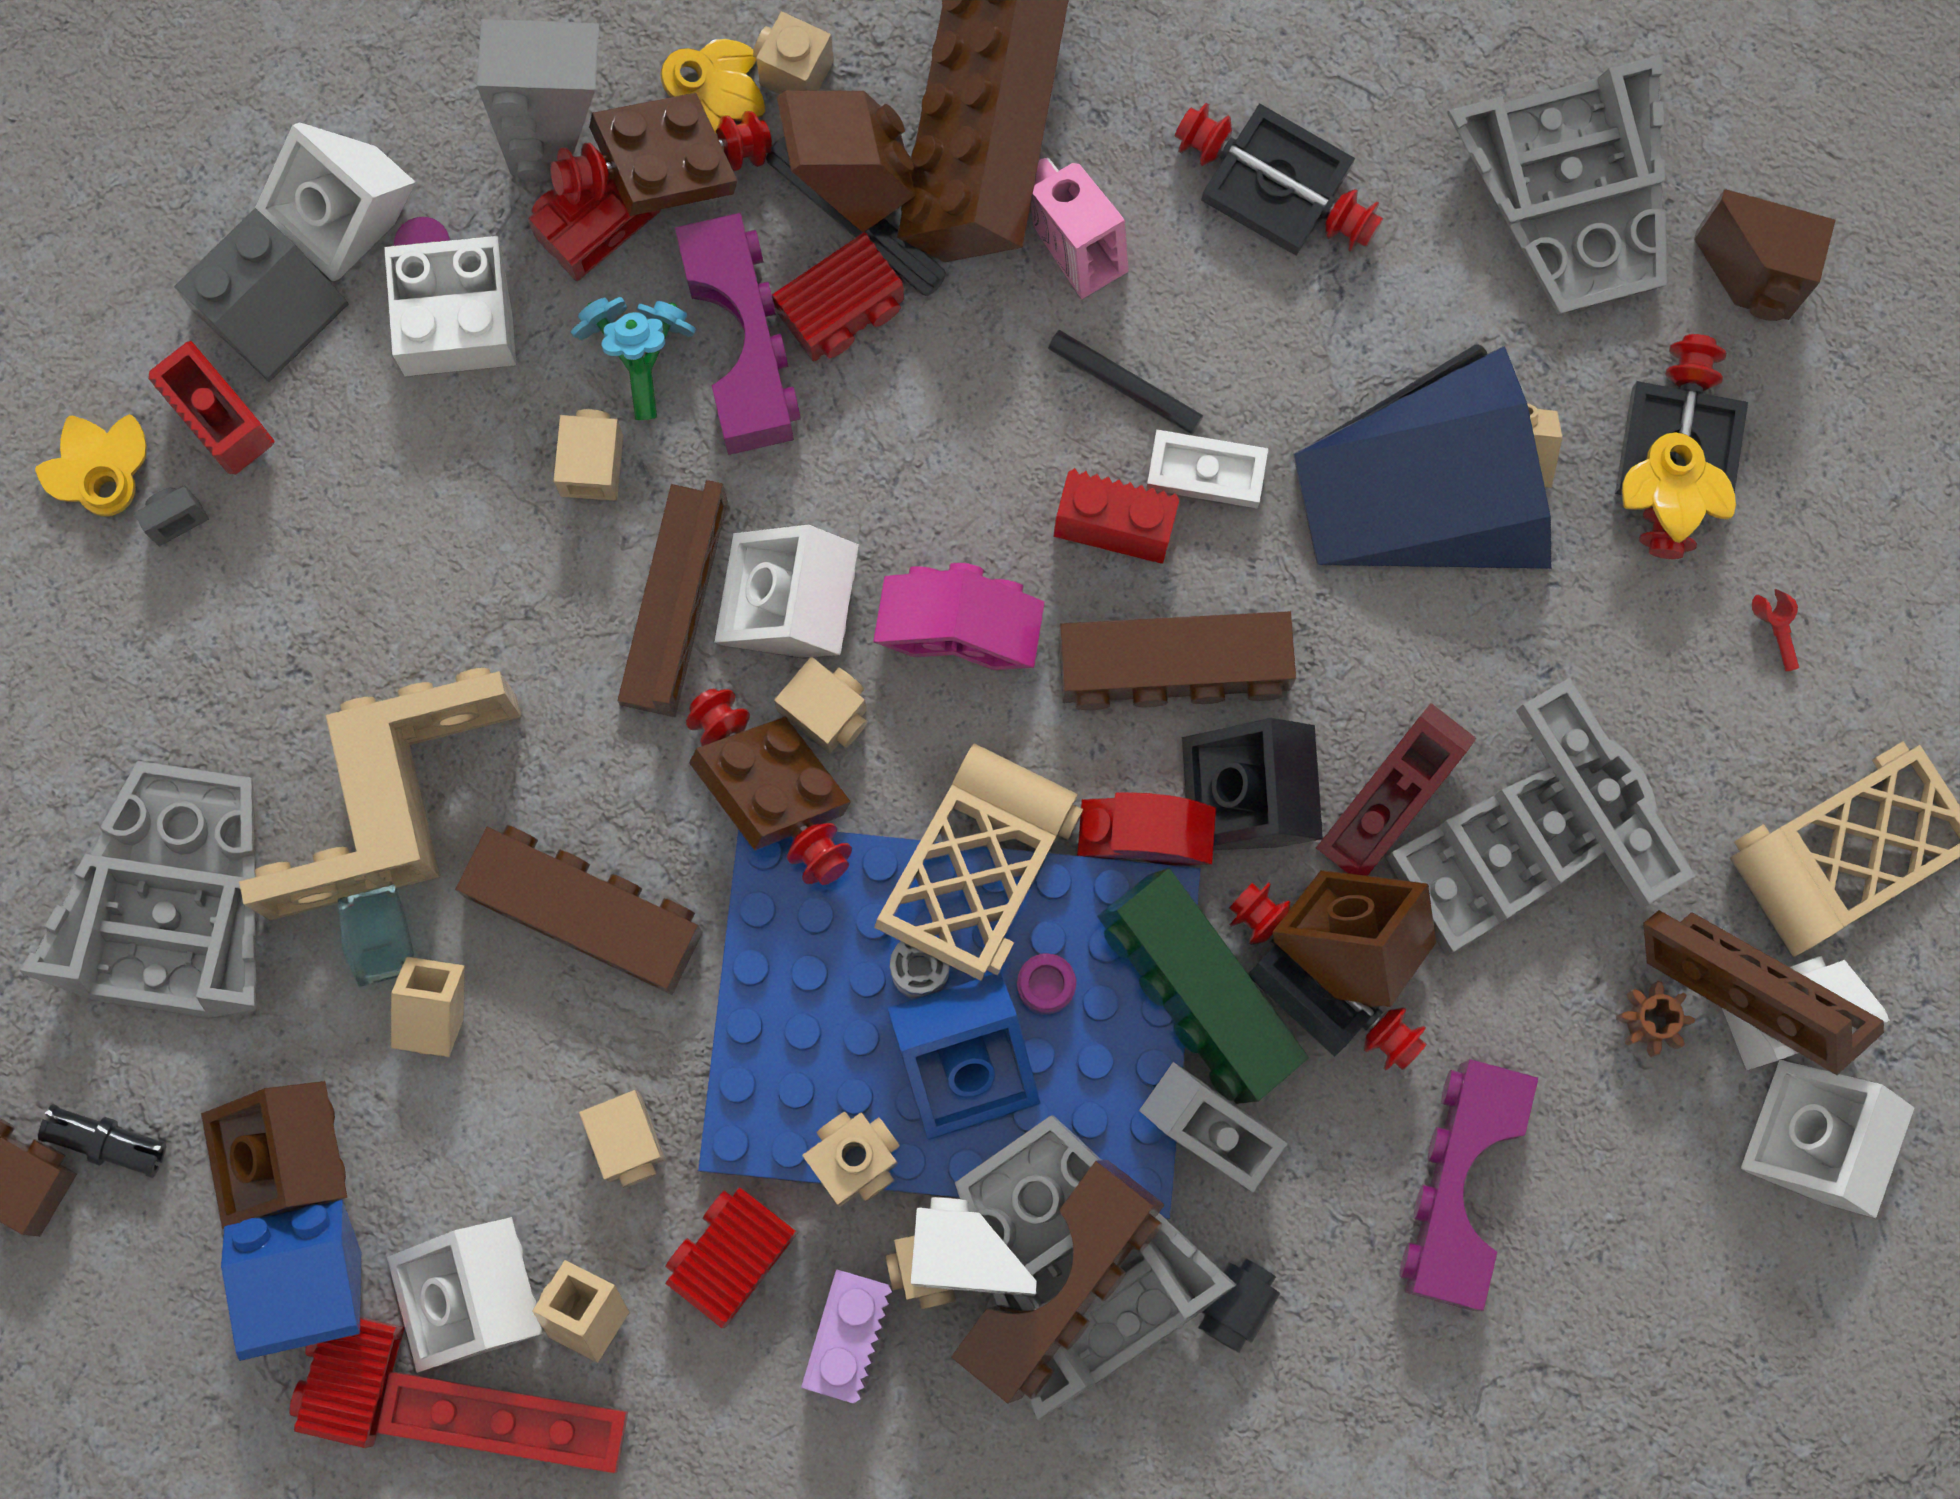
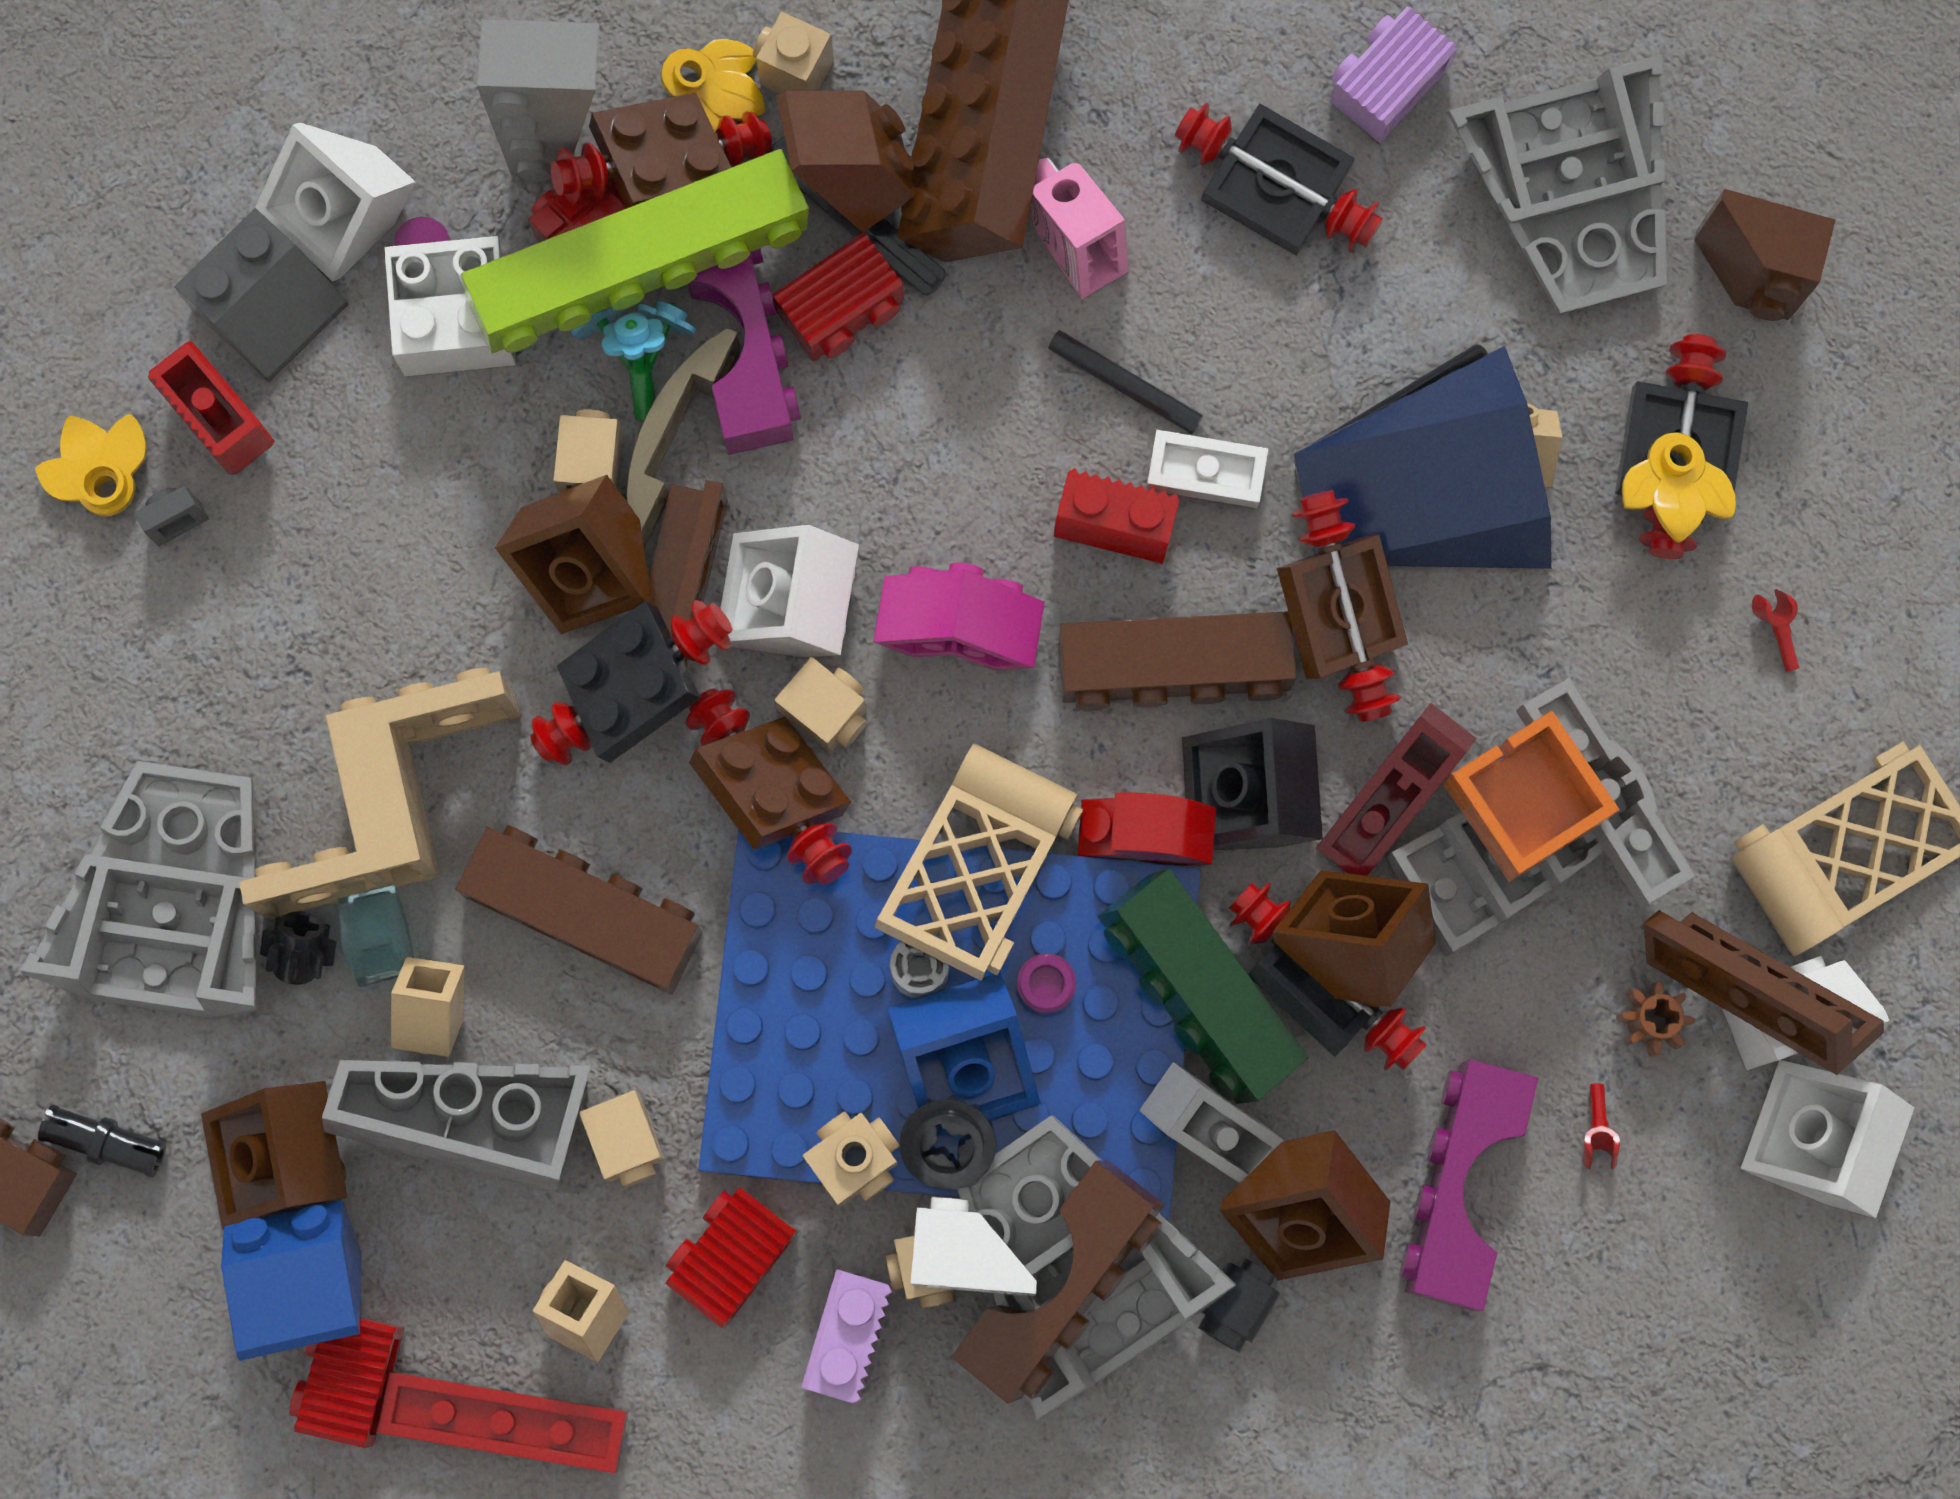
(298, 947): none -> black gear
(462, 1114): none -> light grey wedge
(464, 1294): white slope -> none
(579, 554): none -> reddish brown slope
(629, 682): none -> black plate
(636, 252): none -> lime brick
(697, 373): none -> dark tan slope
(937, 1165): none -> black gear
(1310, 1208): none -> reddish brown slope
(1343, 606): none -> reddish brown plate
(1392, 73): none -> lavender brick
(1532, 798): none -> orange piece
(1600, 1135): none -> red hand

